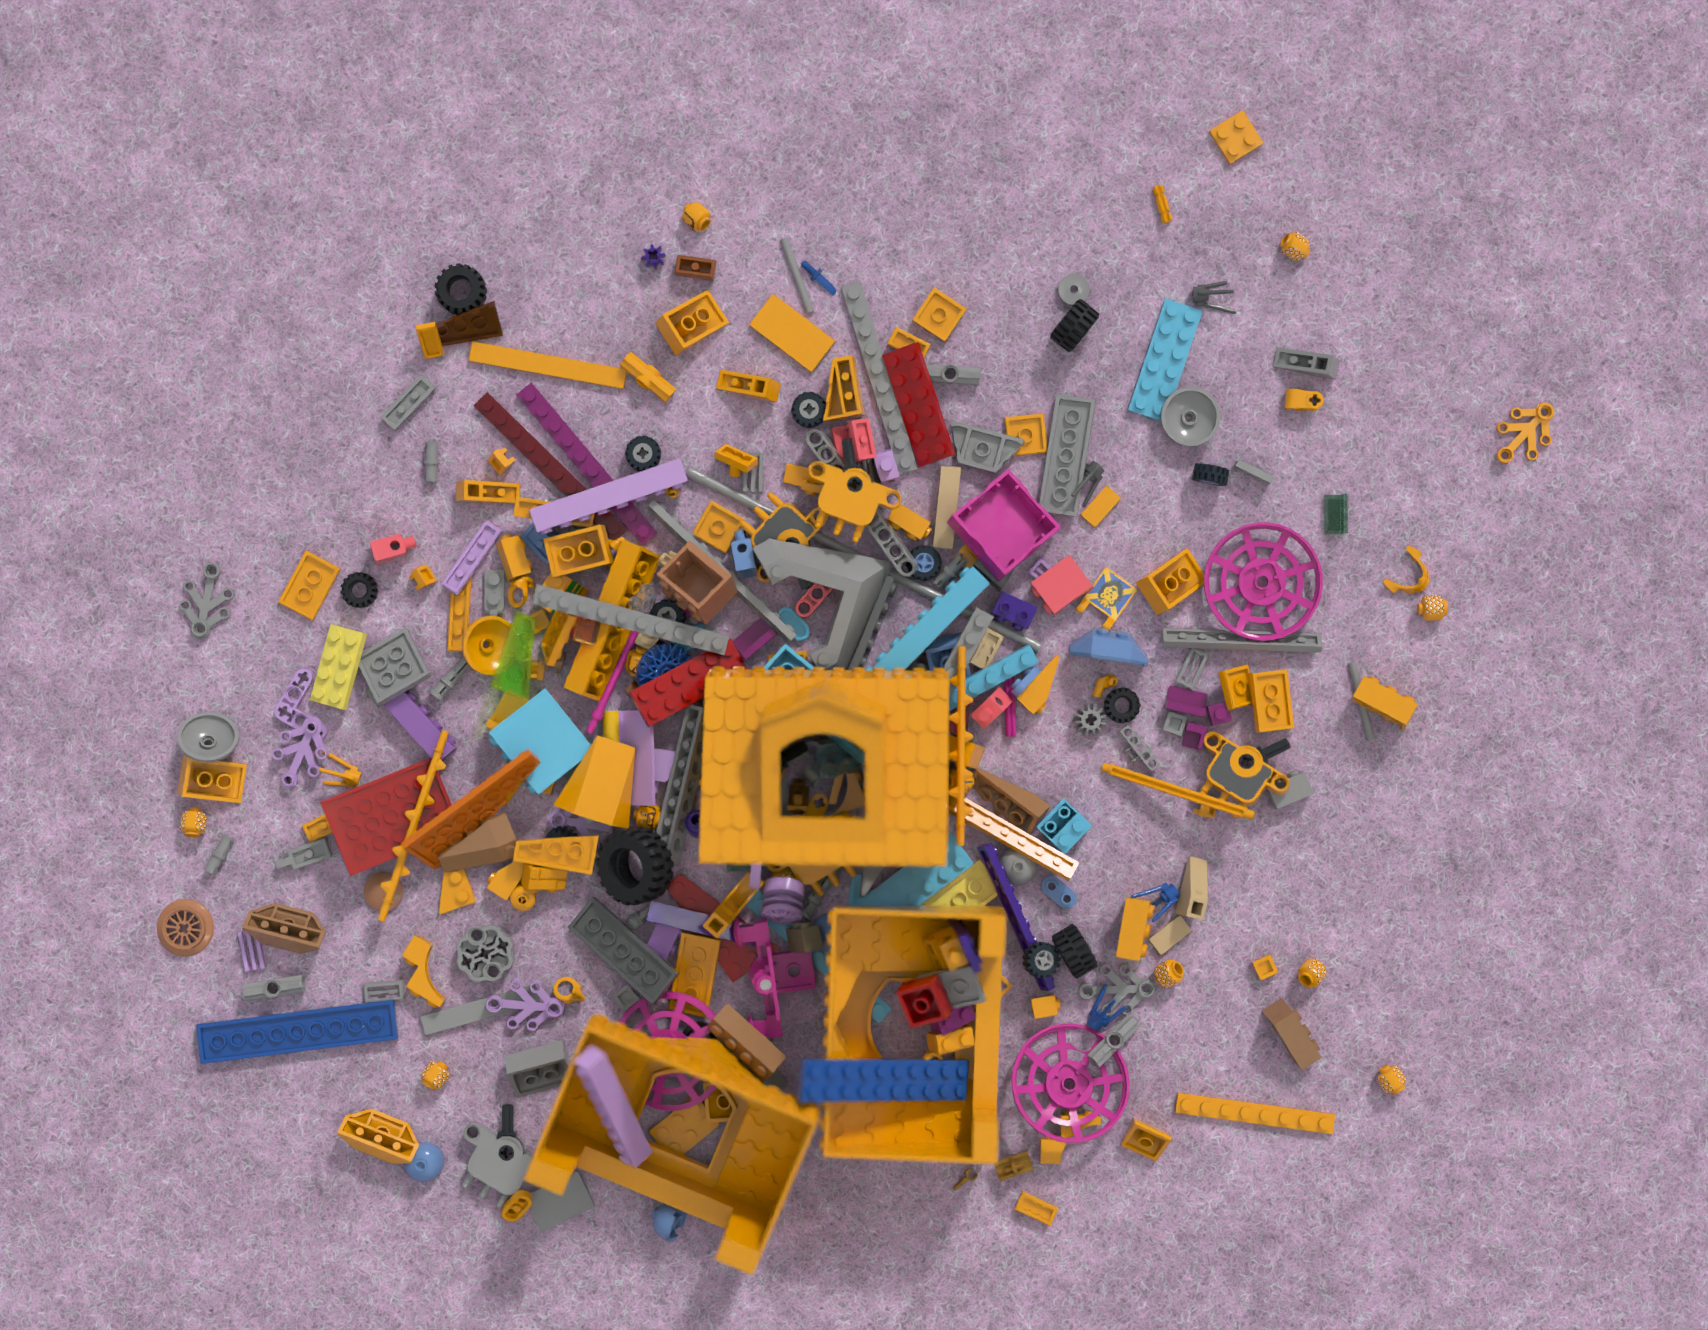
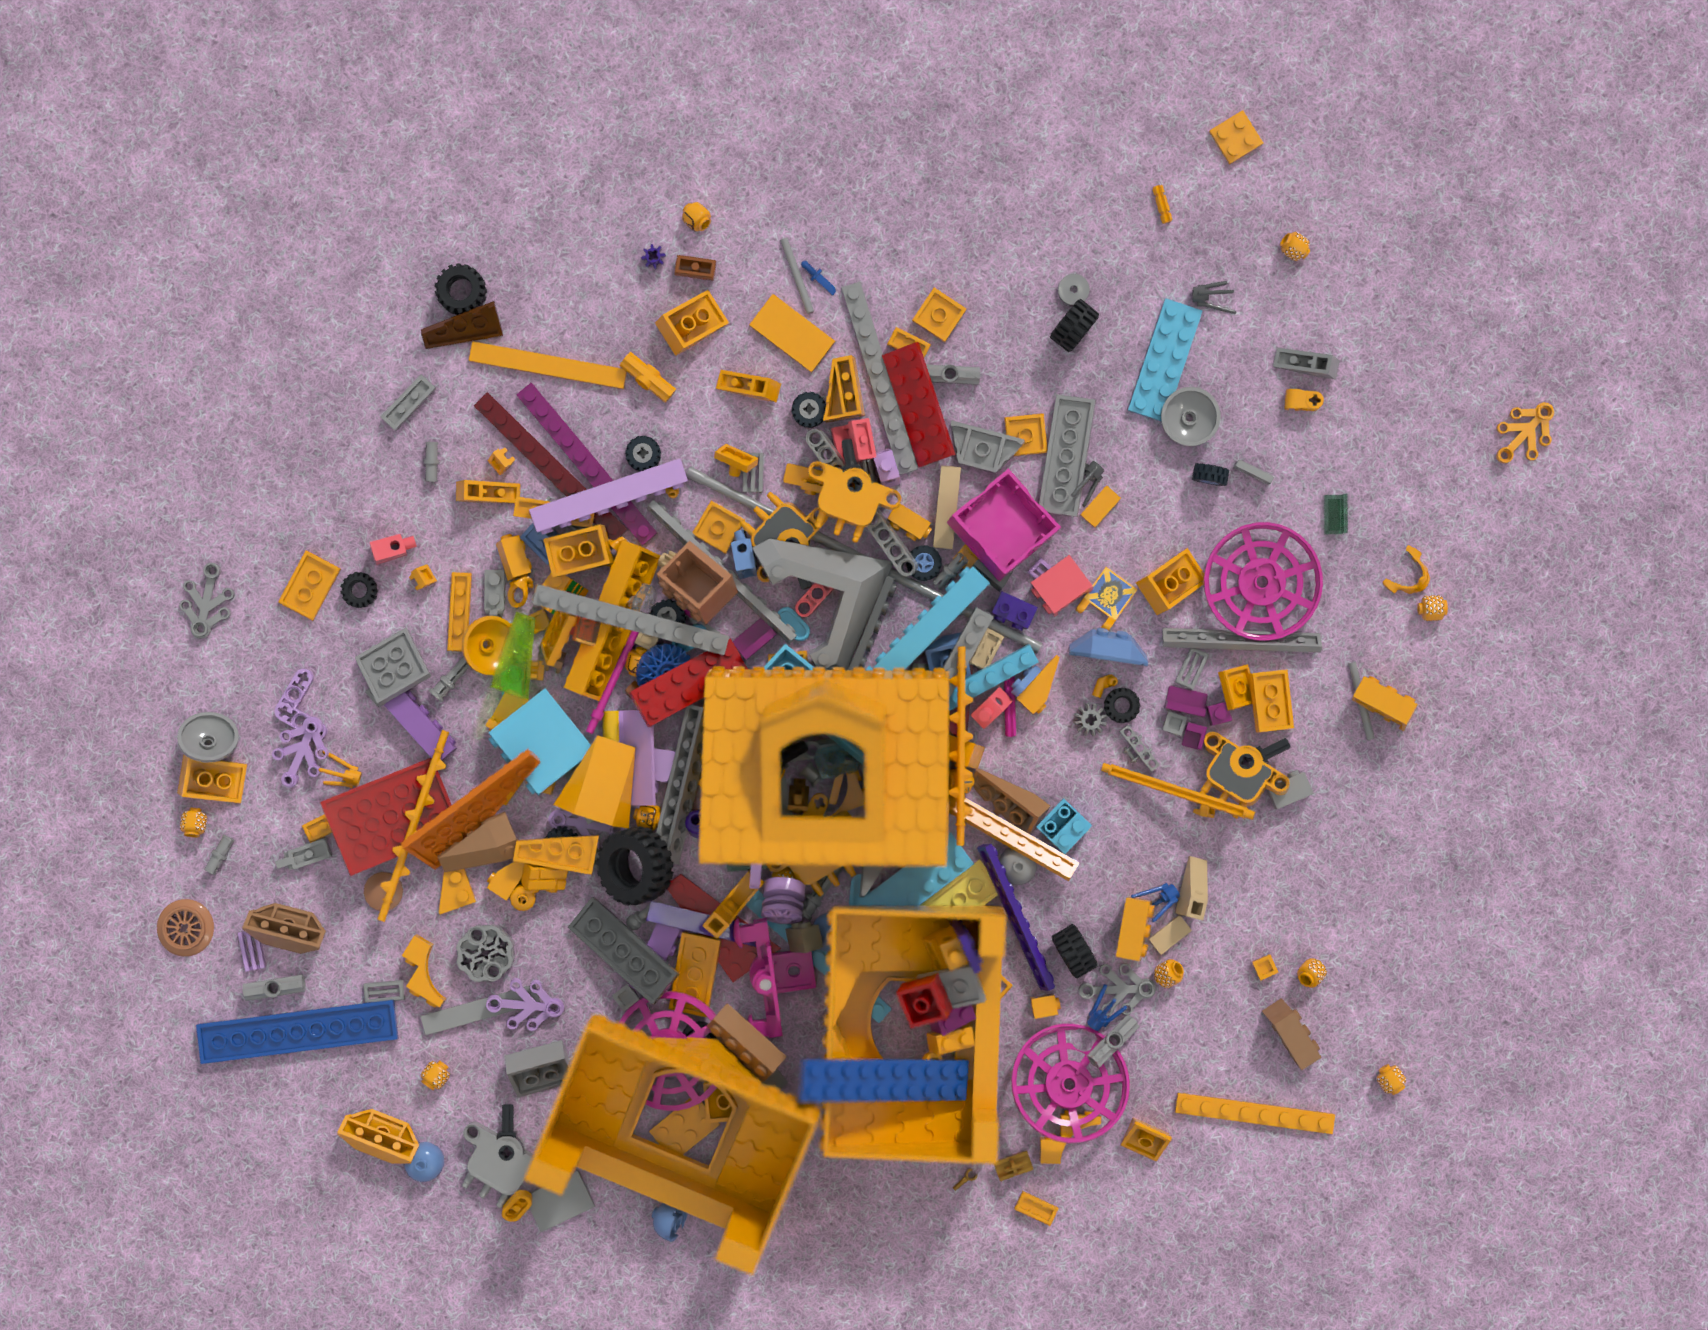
(338, 667): light yellow plate -> none
(429, 340): light orange tile -> none
(471, 557): lavender tile -> none
(576, 994): light orange piece -> none
(612, 1106): lavender brick -> none
(1048, 959): black wheel -> none
(1058, 892): medium blue plate -> none

